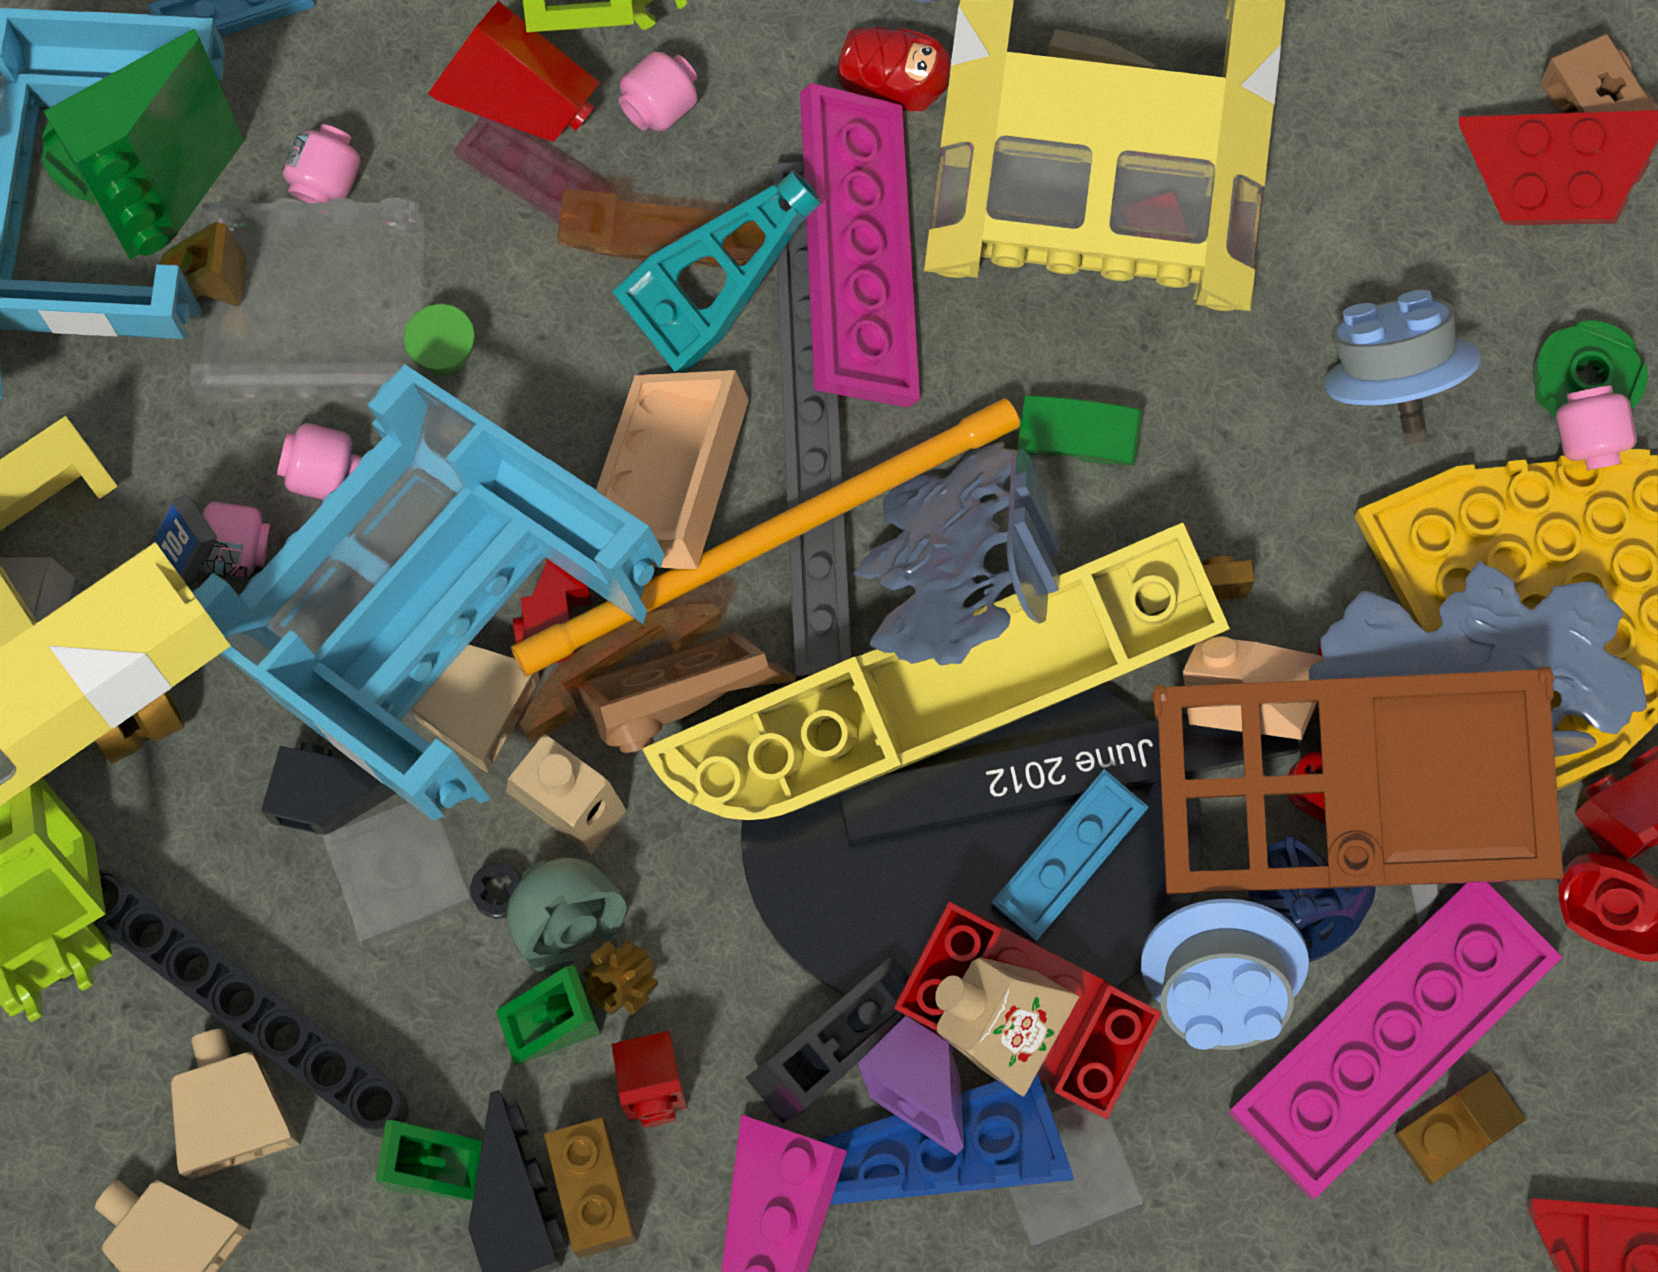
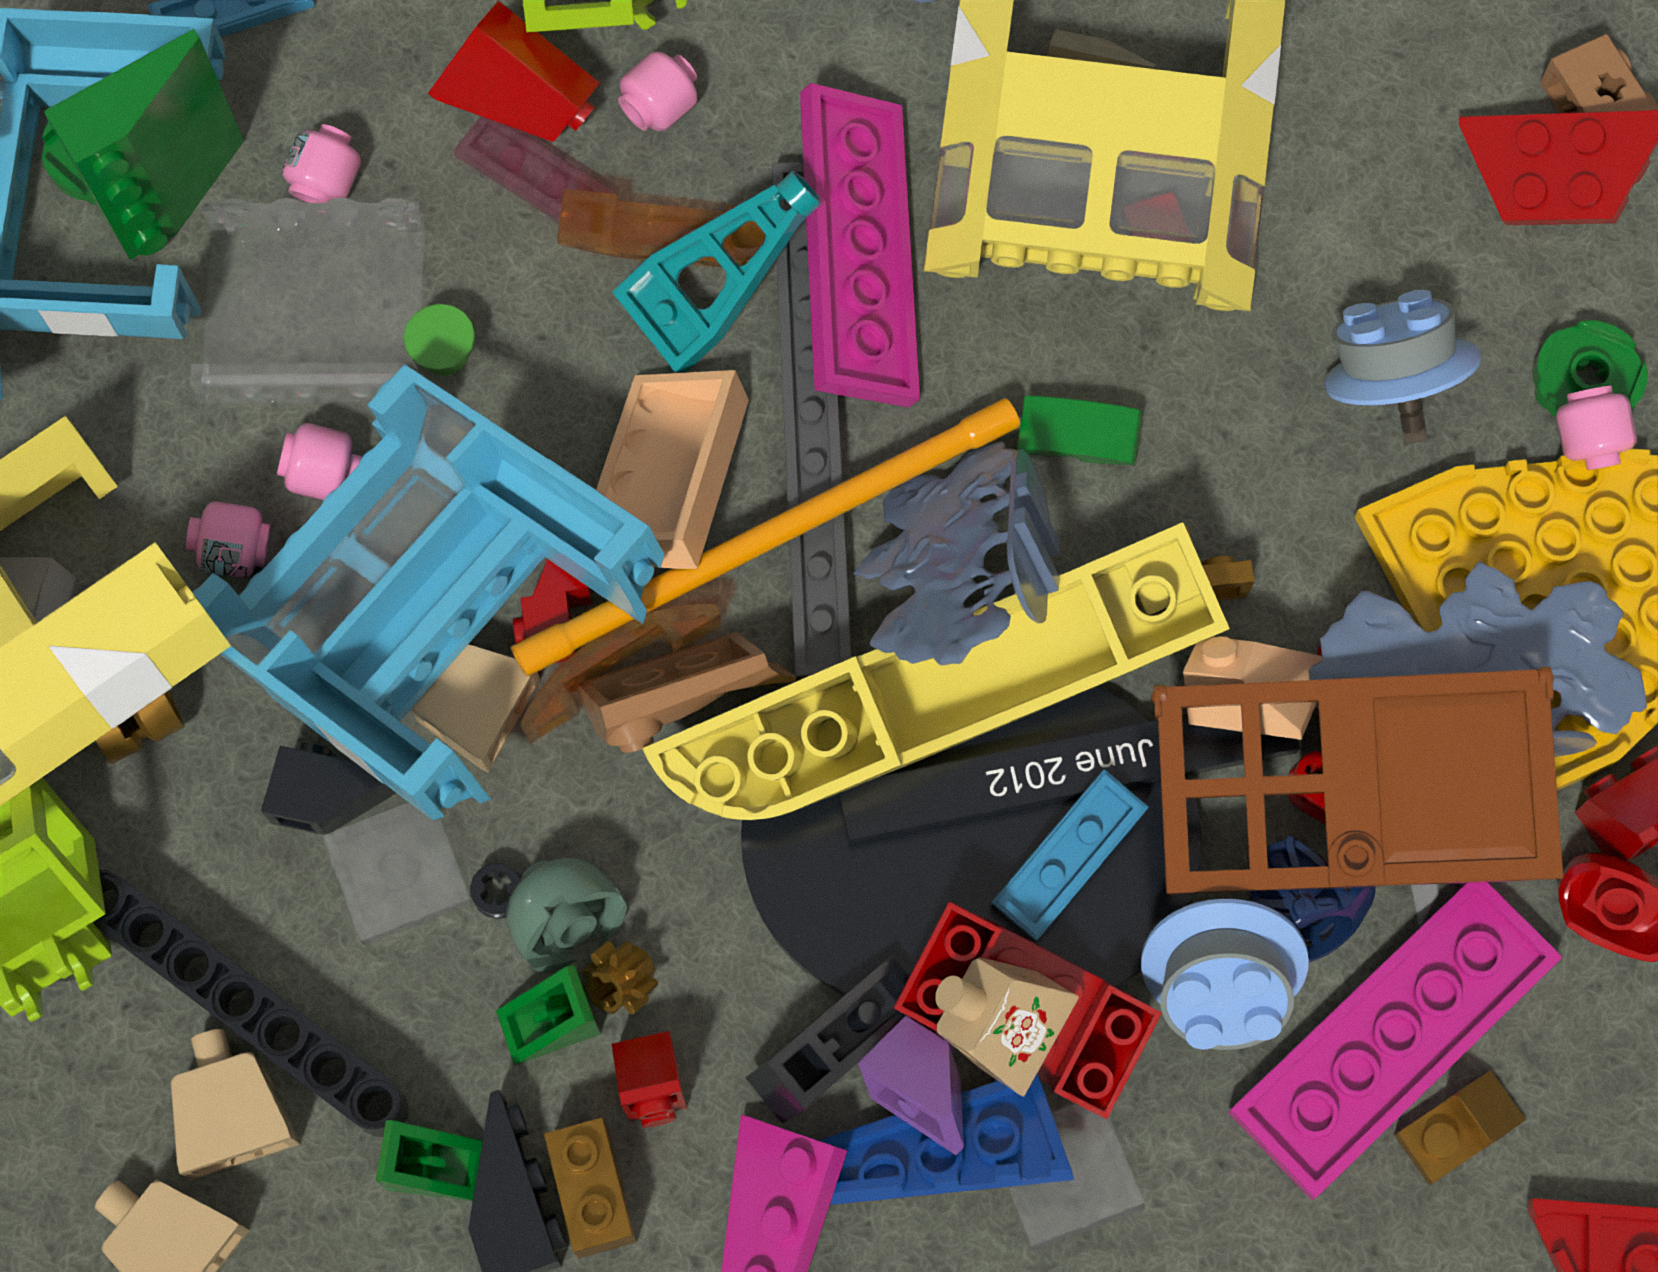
(184, 537): tile -> none
(211, 263): pearl gold slope -> none
(564, 792): tan torso -> none
(894, 66): red piece -> none

